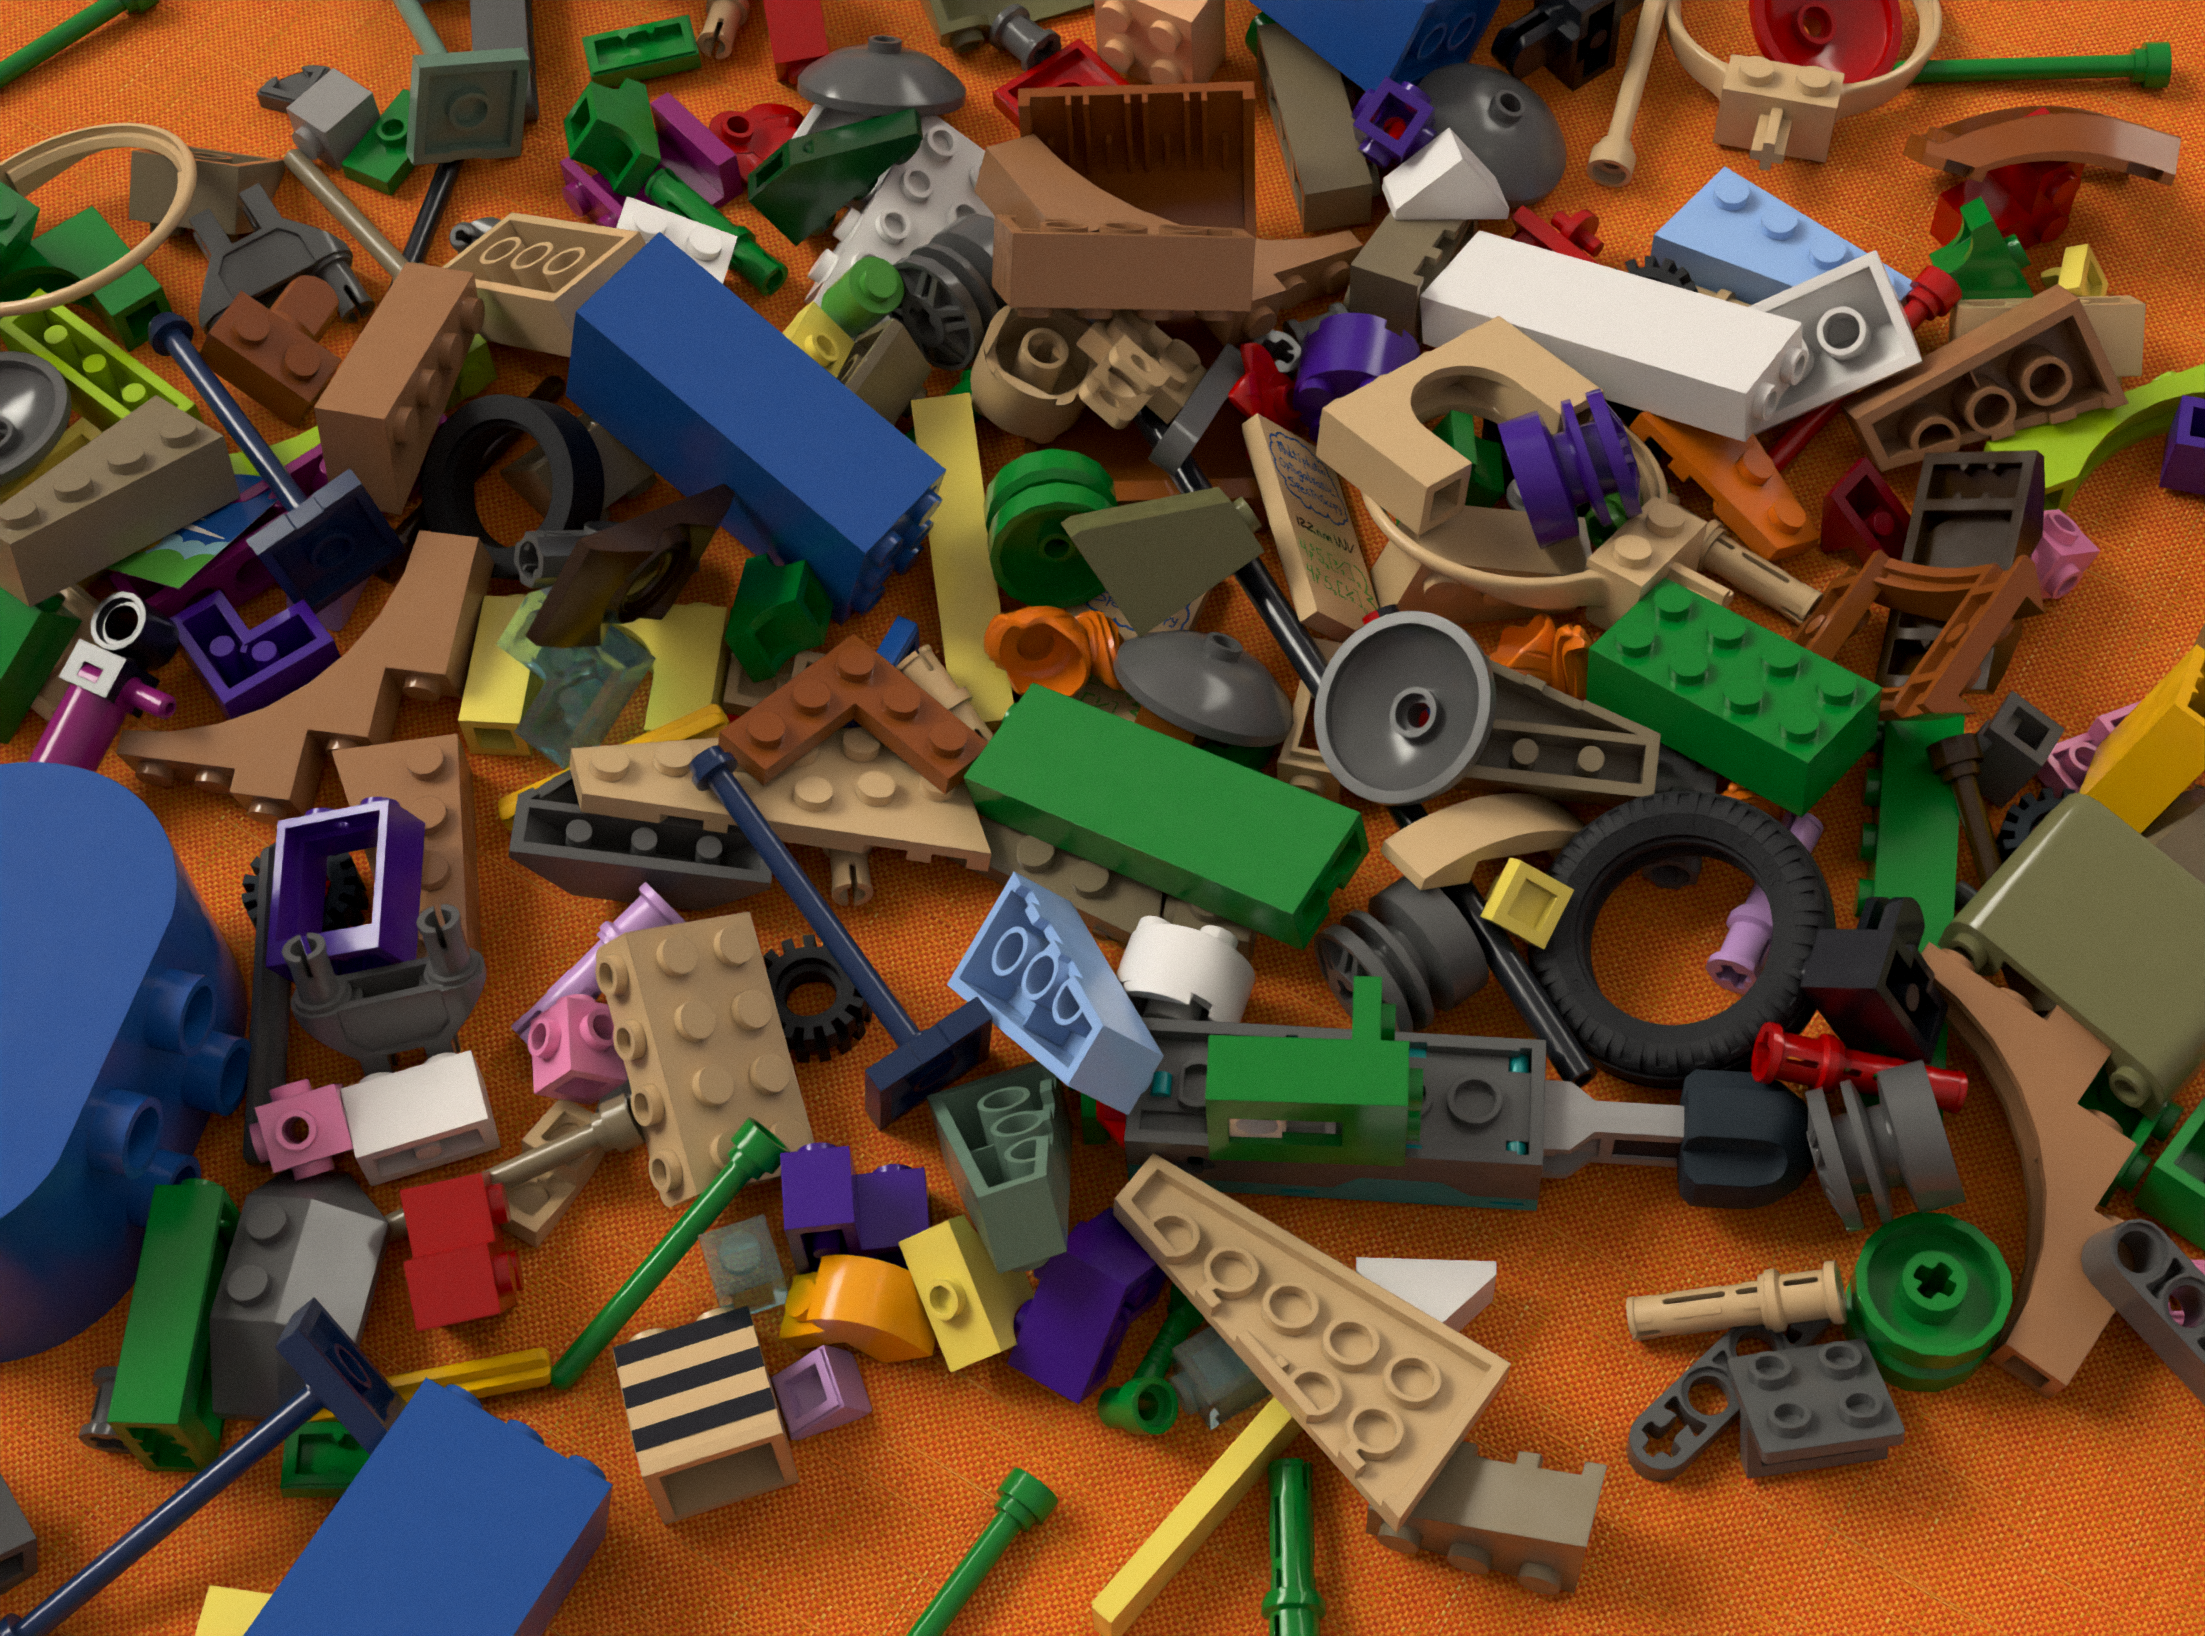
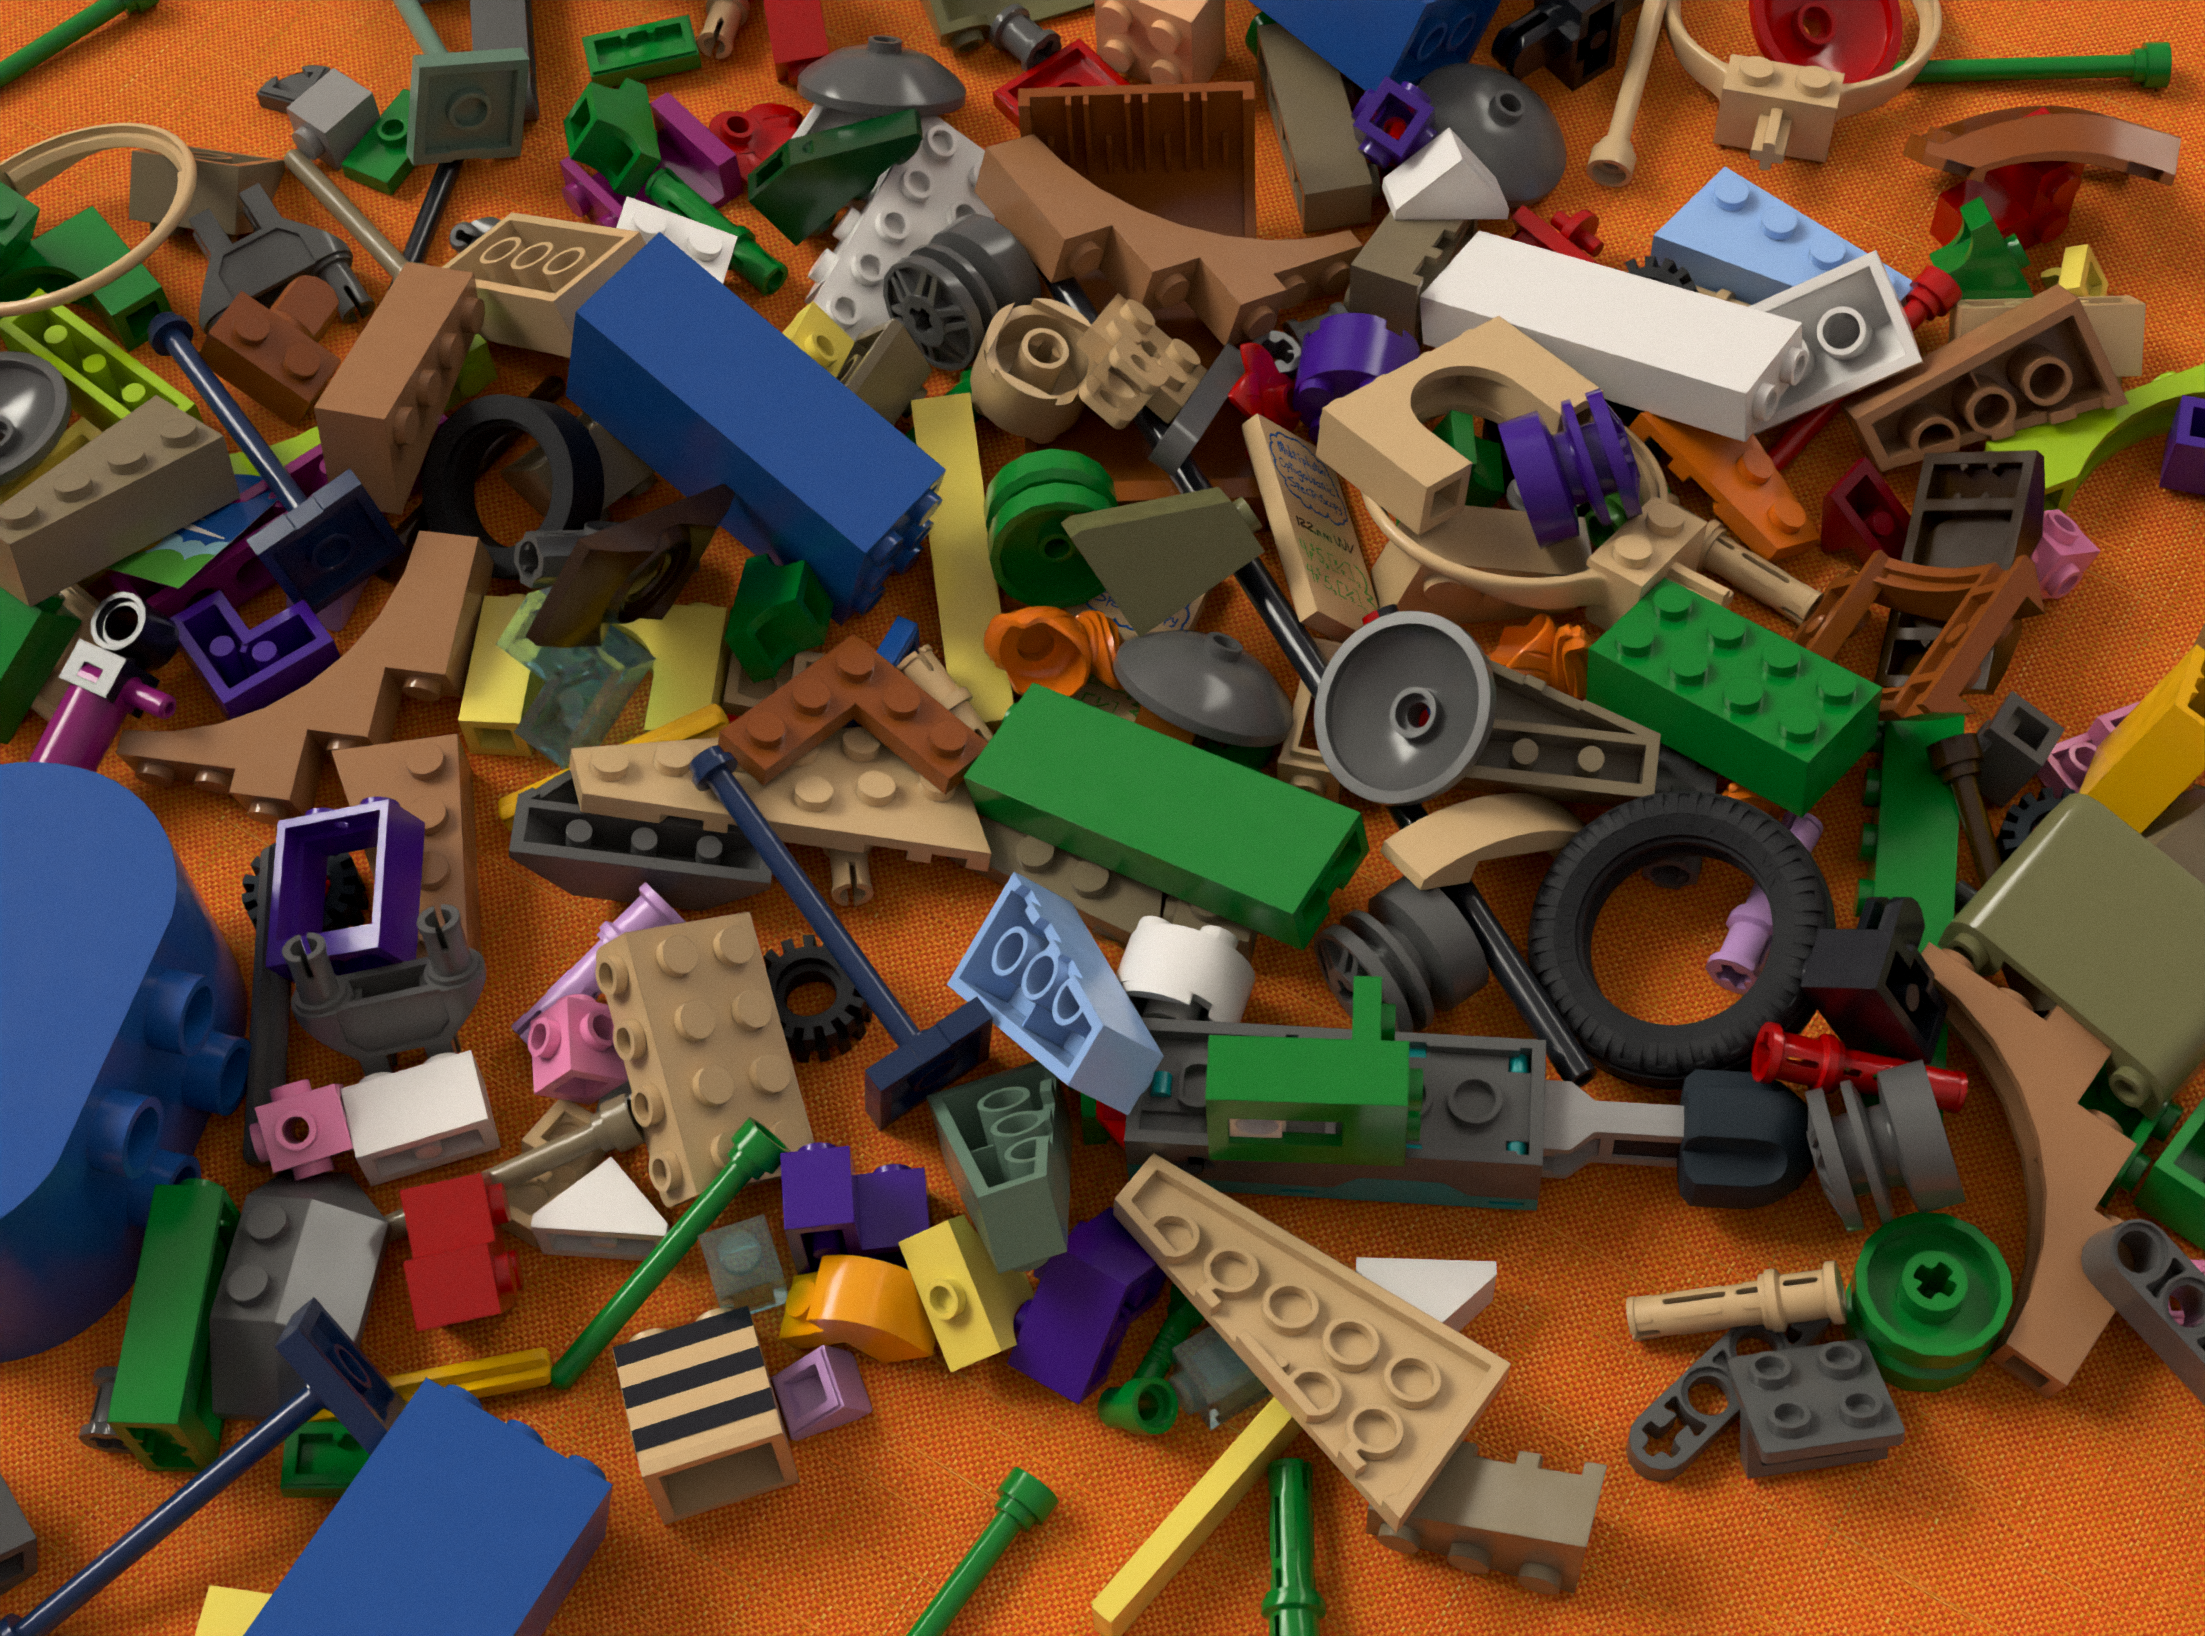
(600, 1218): none -> white slope
(863, 295): bright green brick -> none
(1122, 269): medium nougat wedge -> none
(1526, 902): light yellow tile -> none

